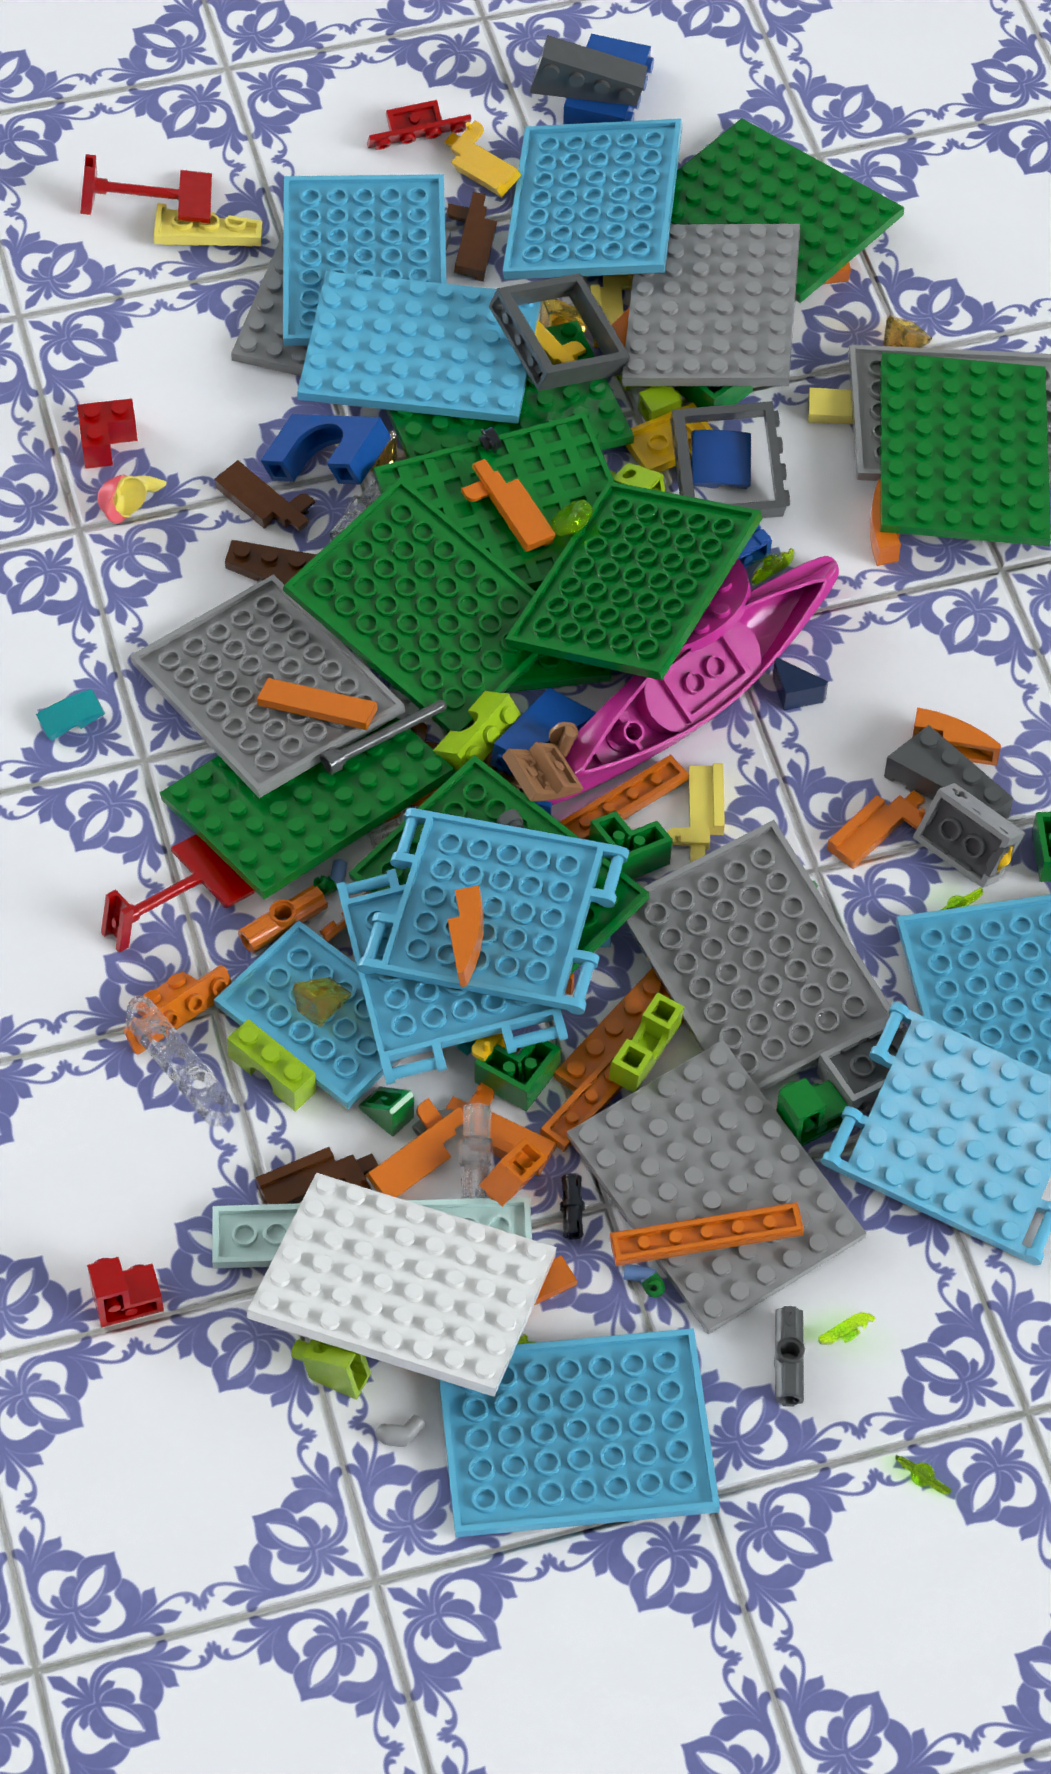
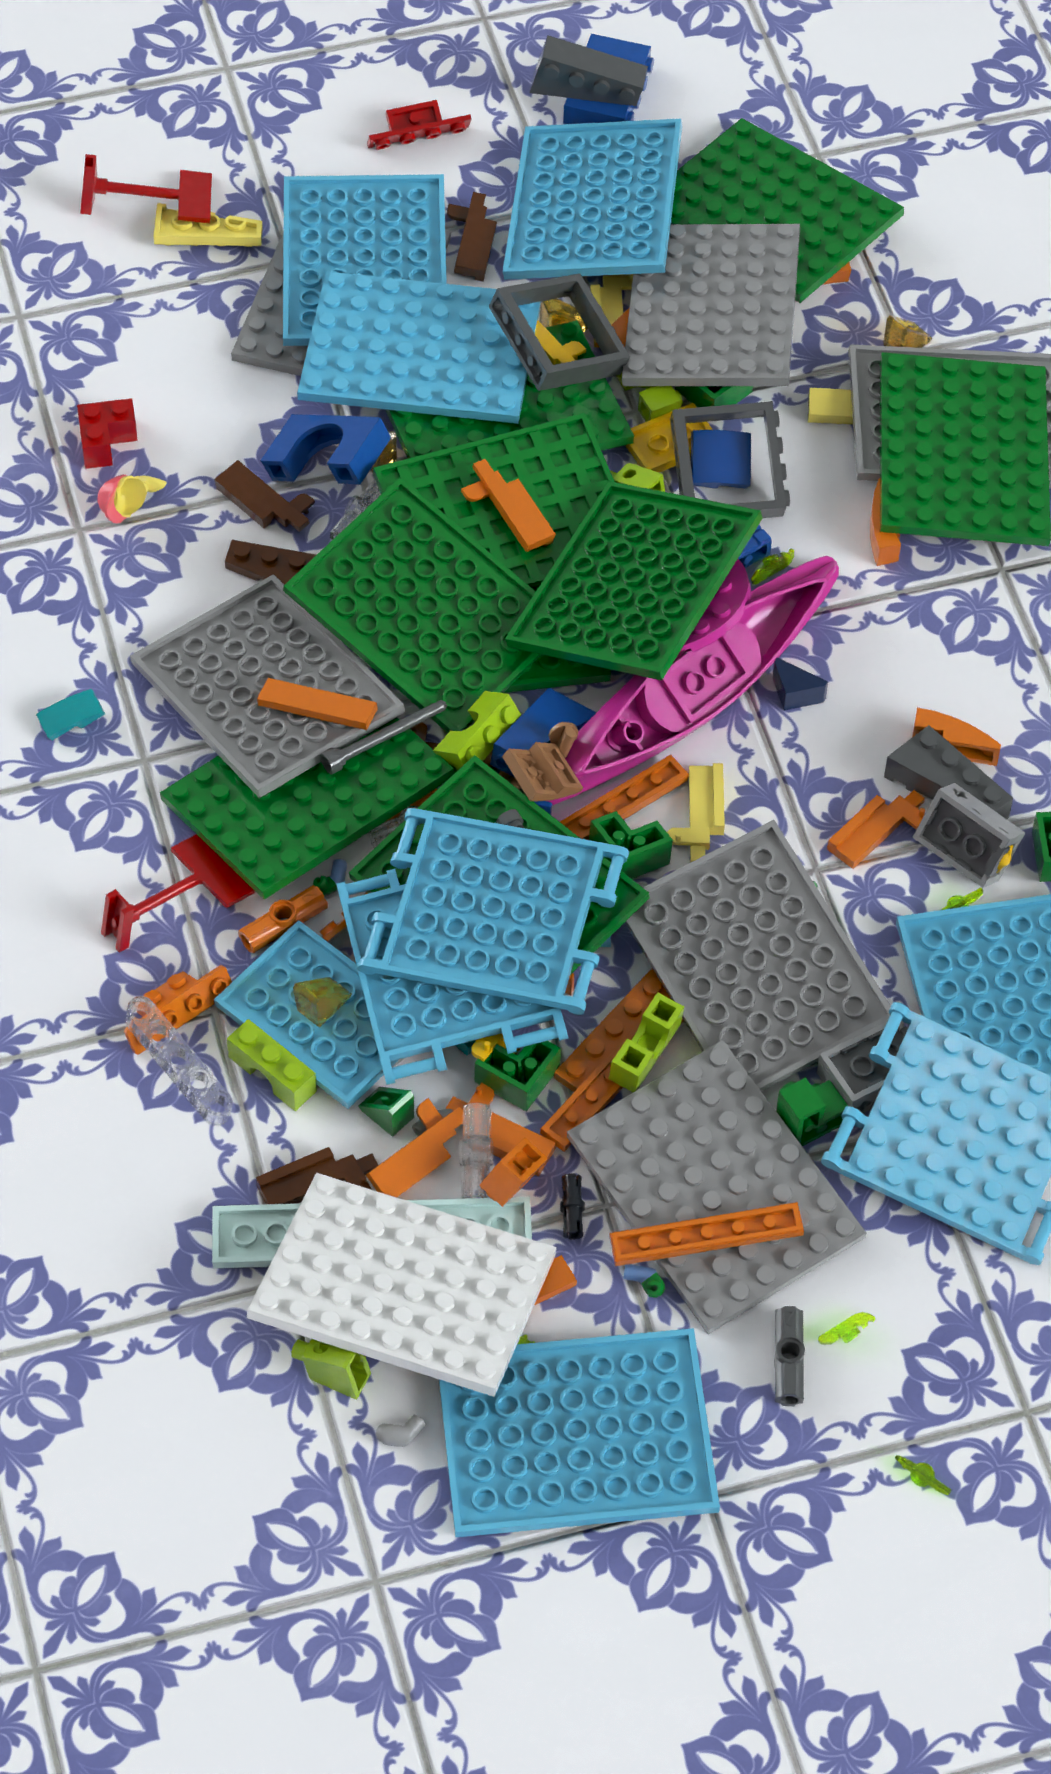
(121, 1293): red brick -> none
(467, 932): orange slope -> none
(479, 163): yellow piece -> none
(490, 440): black plate -> none
(571, 518): clear neon green gear -> none

